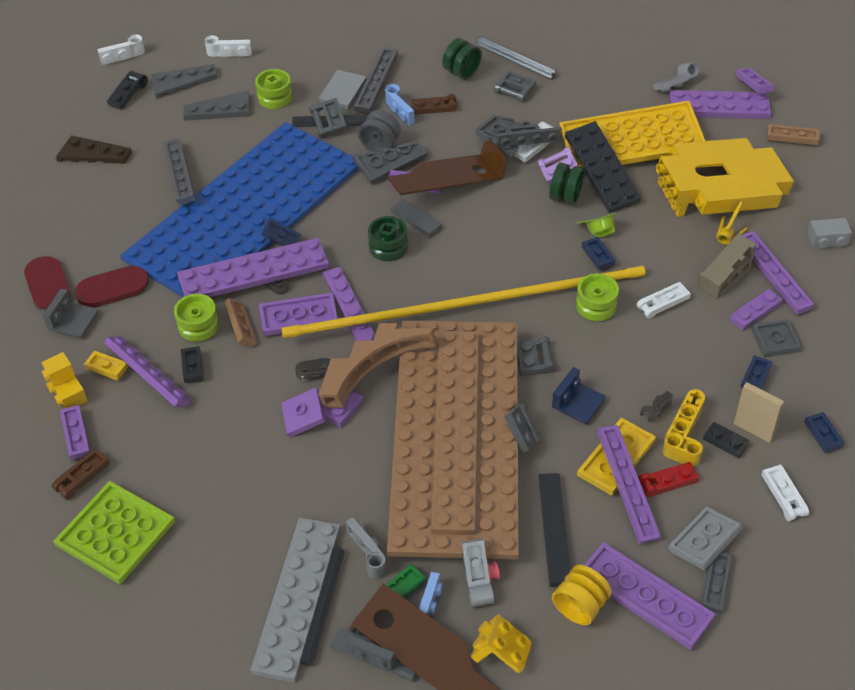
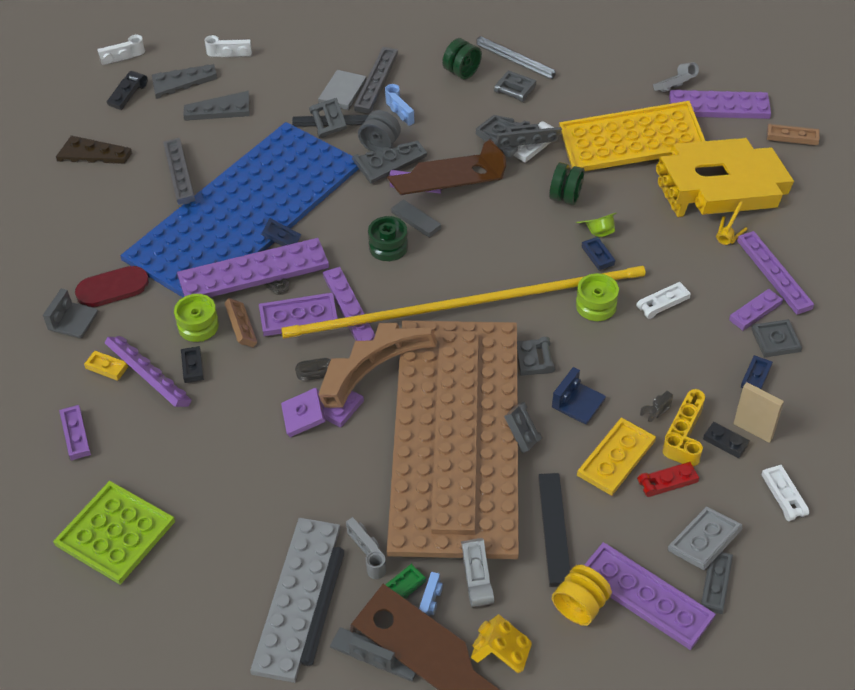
(45, 280): dark red tile -> none
(63, 382): yellow brick -> none
(80, 473): reddish brown plate -> none
(273, 88): lime wheel -> none
(434, 105): reddish brown plate -> none
(493, 570): coral bush -> none
(549, 171): lavender plate -> none
(602, 167): black plate -> none
(628, 484): medium lavender plate -> none
(728, 266): dark tan wedge -> none
(754, 80): medium lavender plate -> none
(824, 432): dark blue plate -> none
(829, 233): light grey brick -> none

